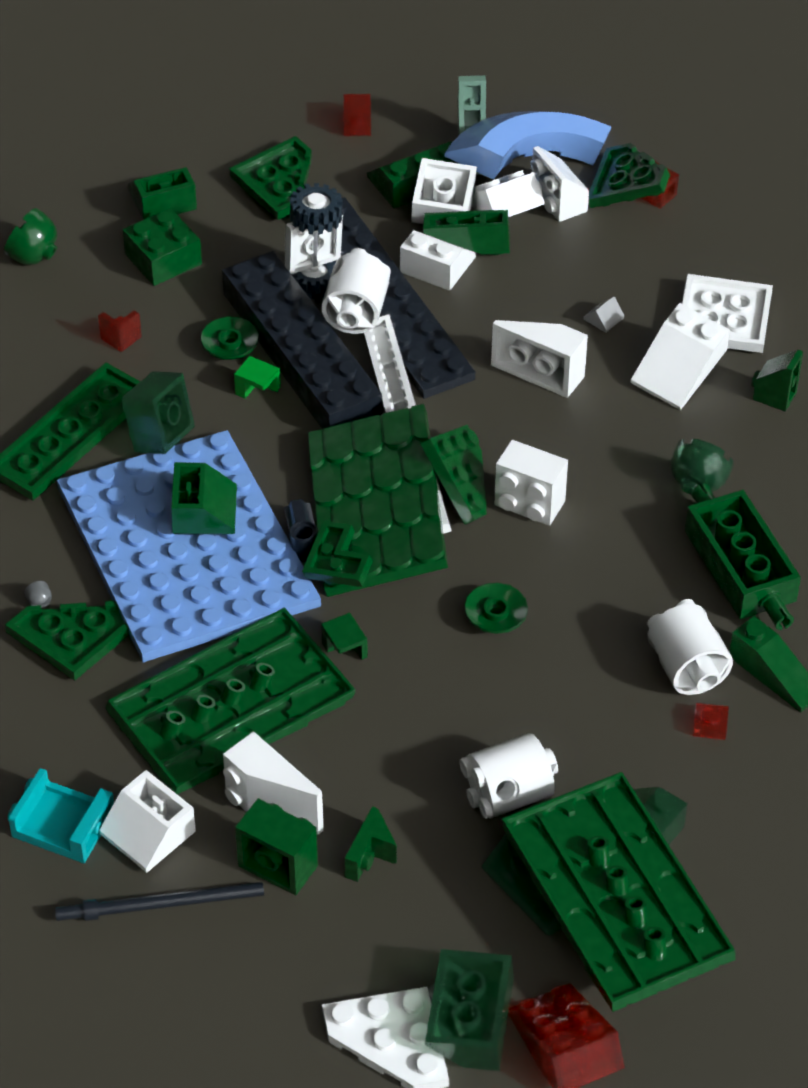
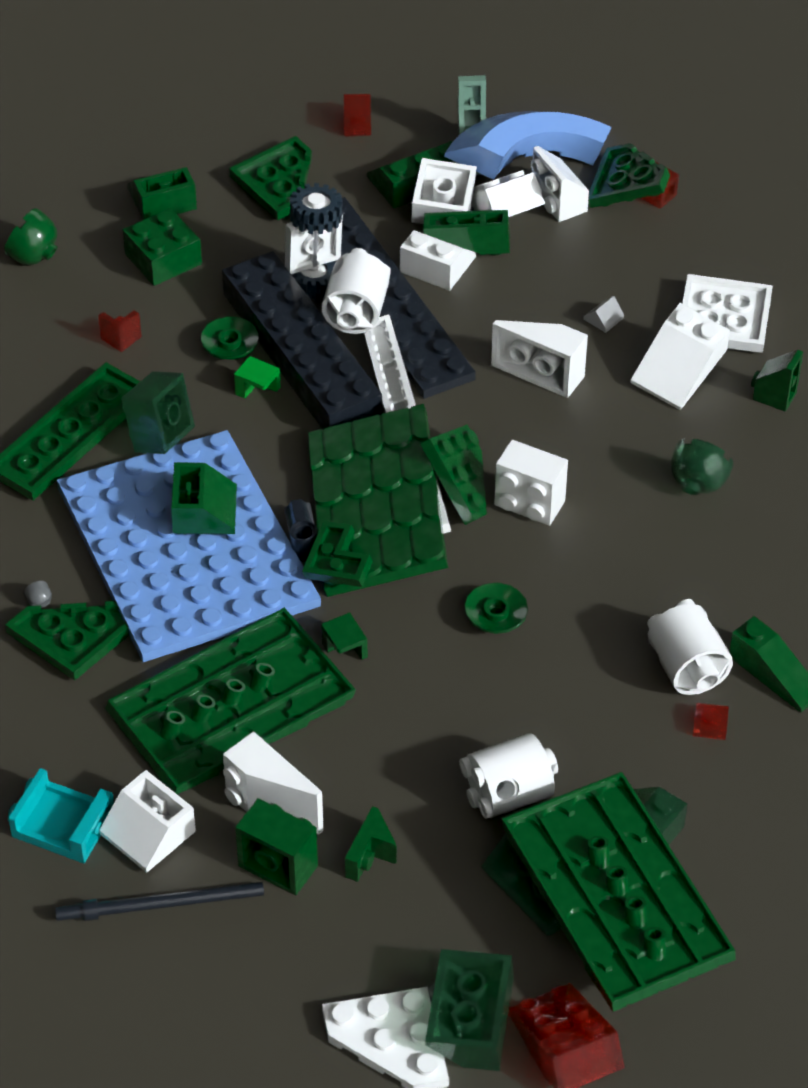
(742, 555): dark green brick -> none

